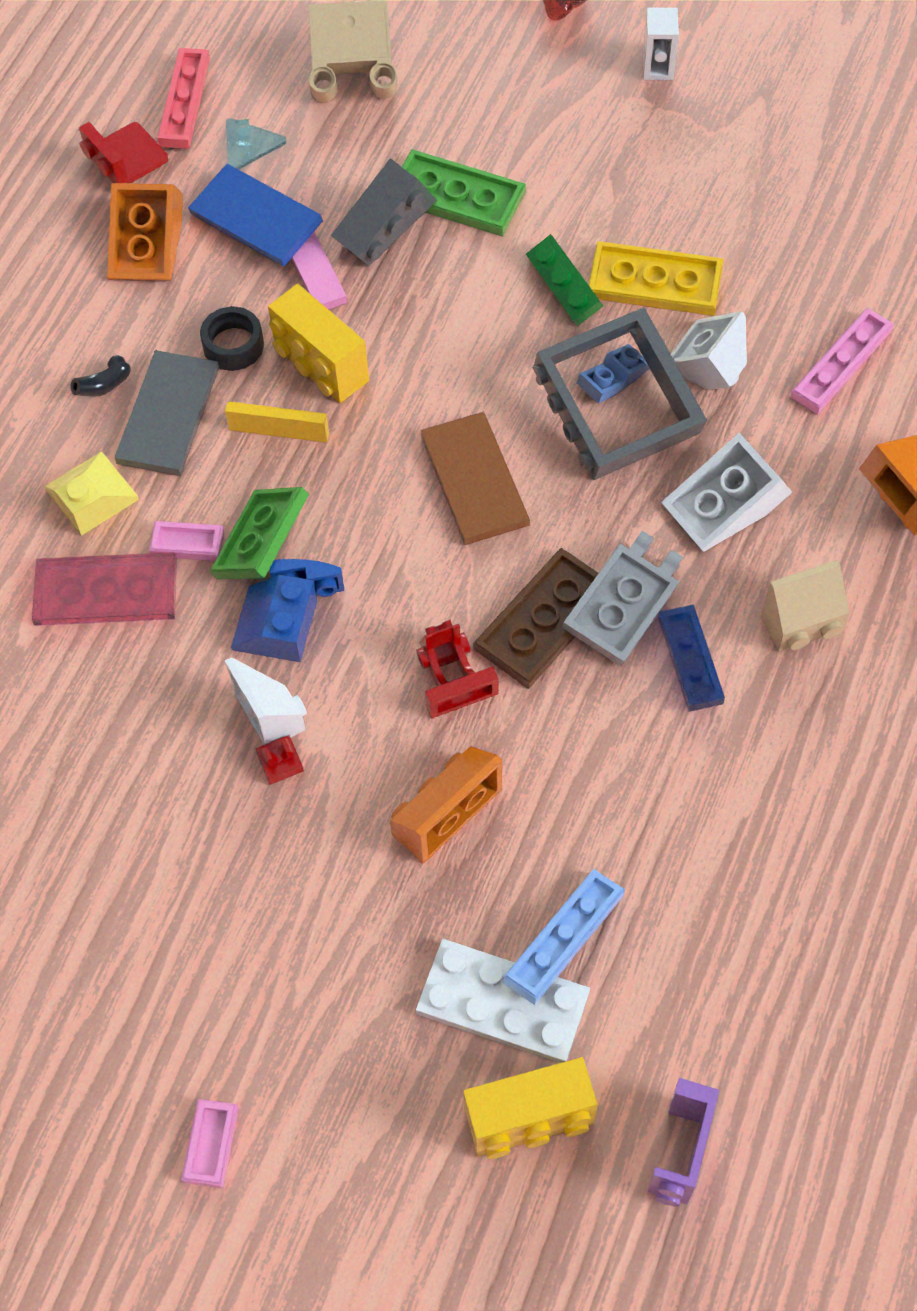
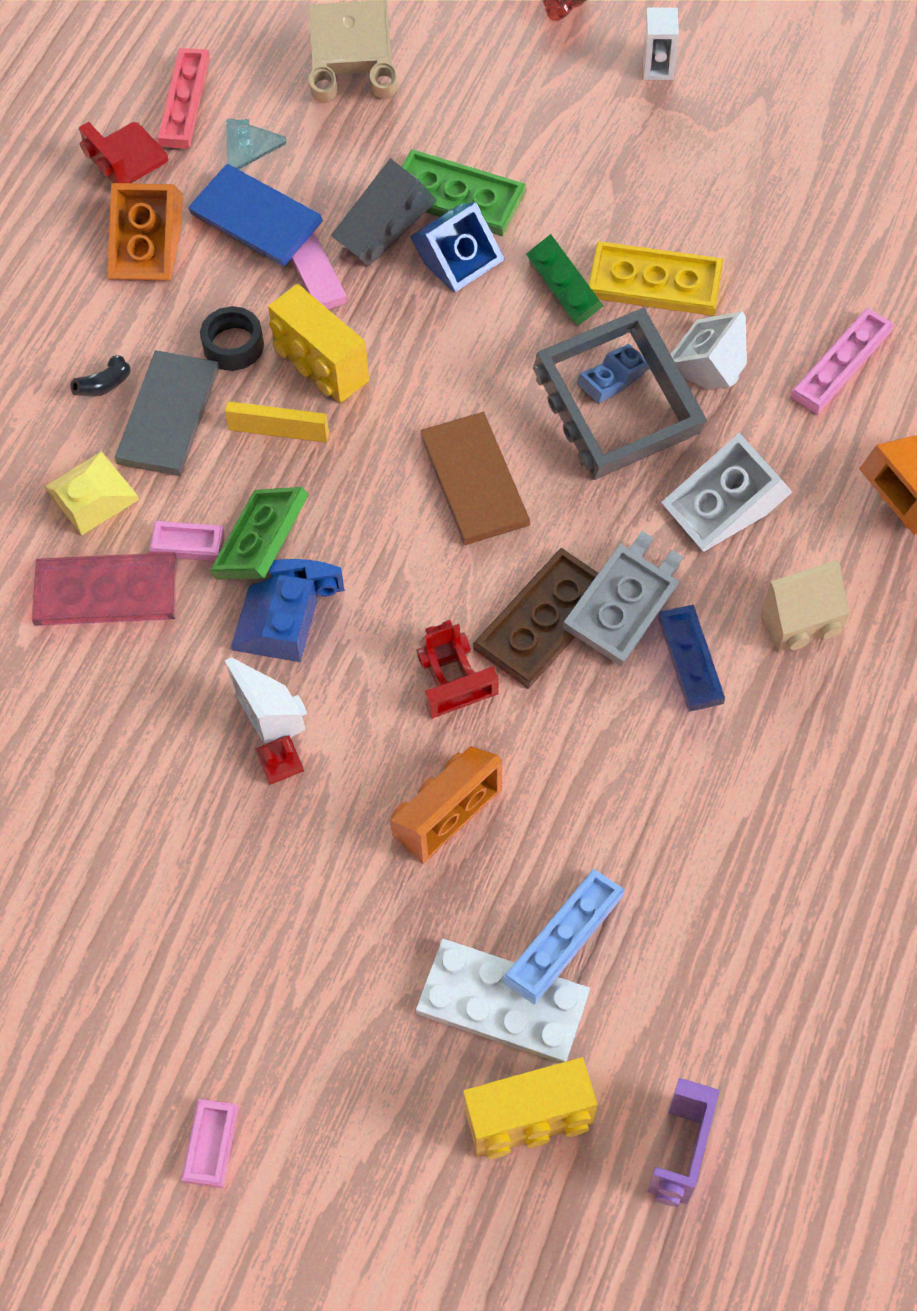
(458, 246): none -> blue slope

